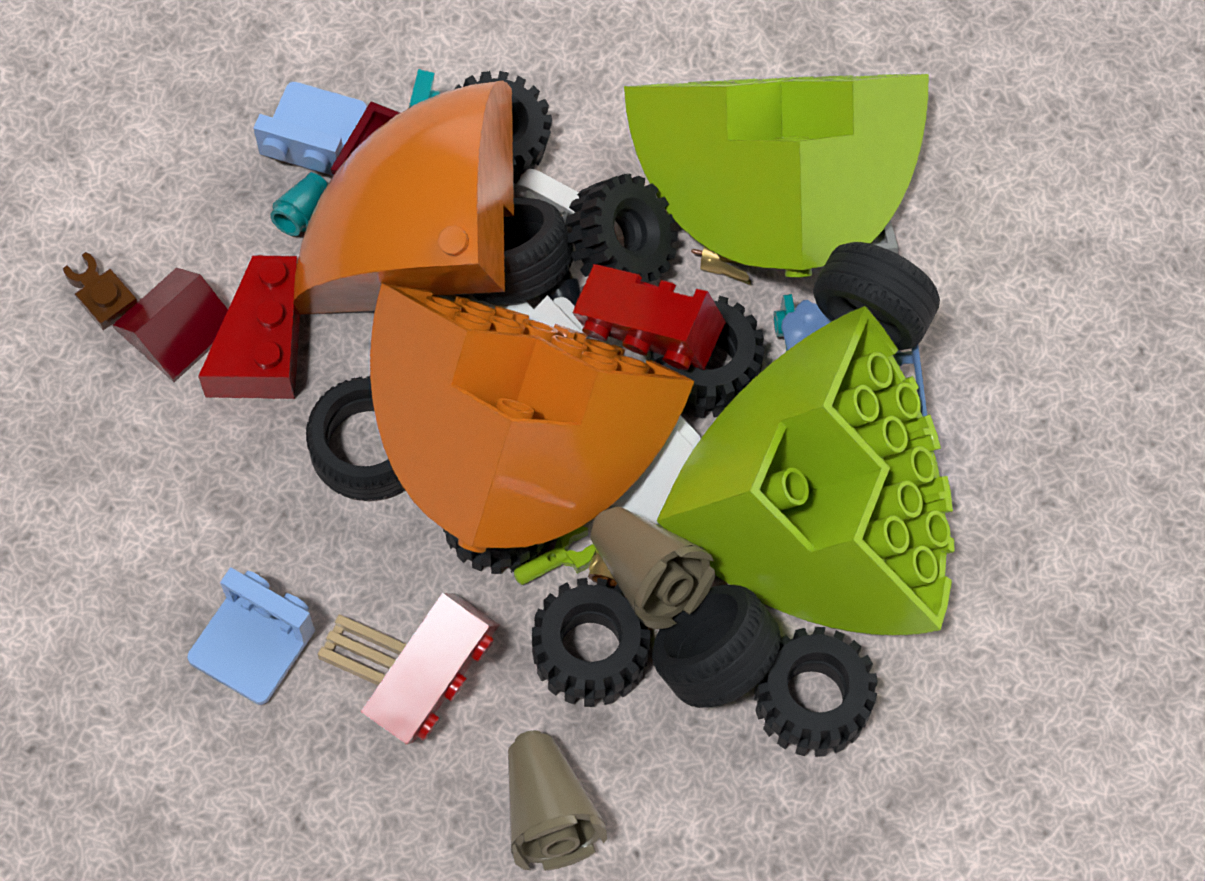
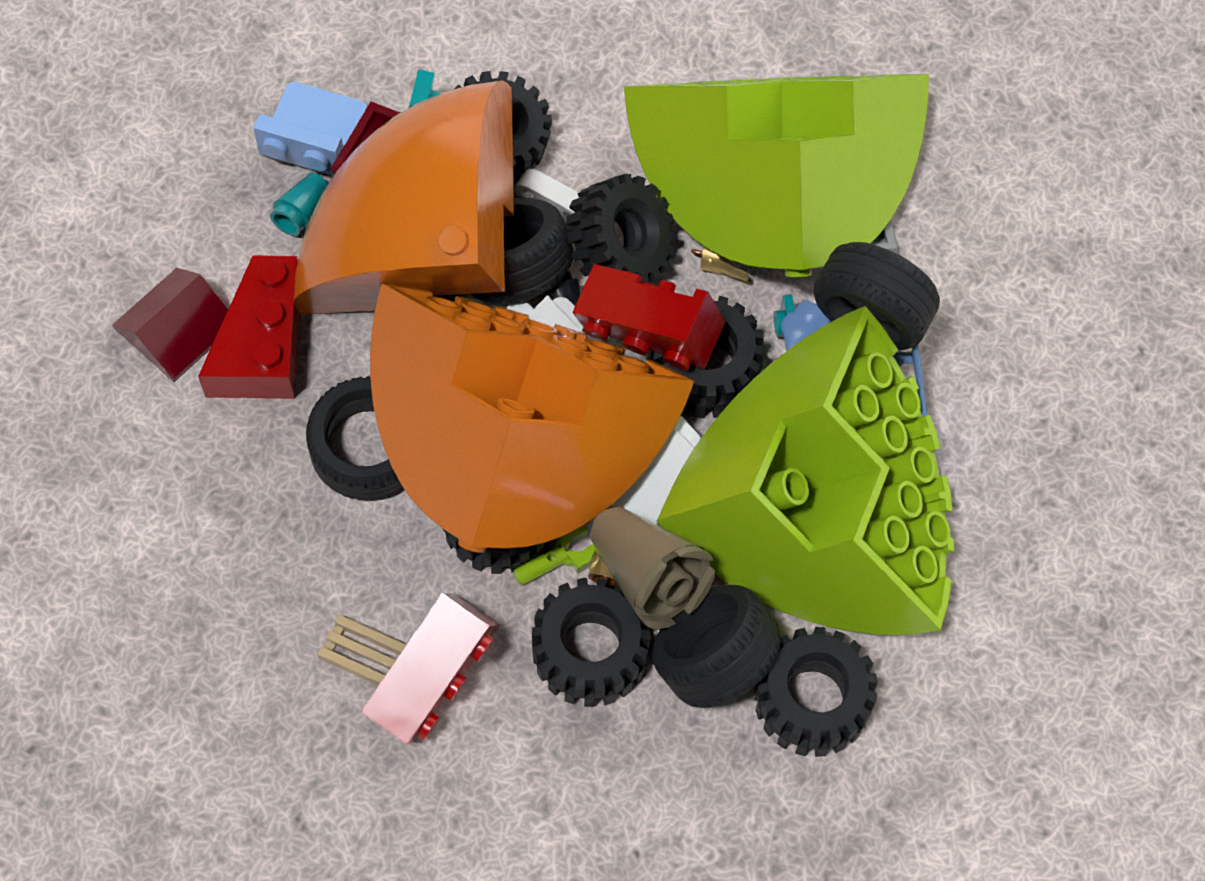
(101, 295): reddish brown plate -> none
(252, 637): light blue bracket -> none
(548, 806): dark tan cone -> none

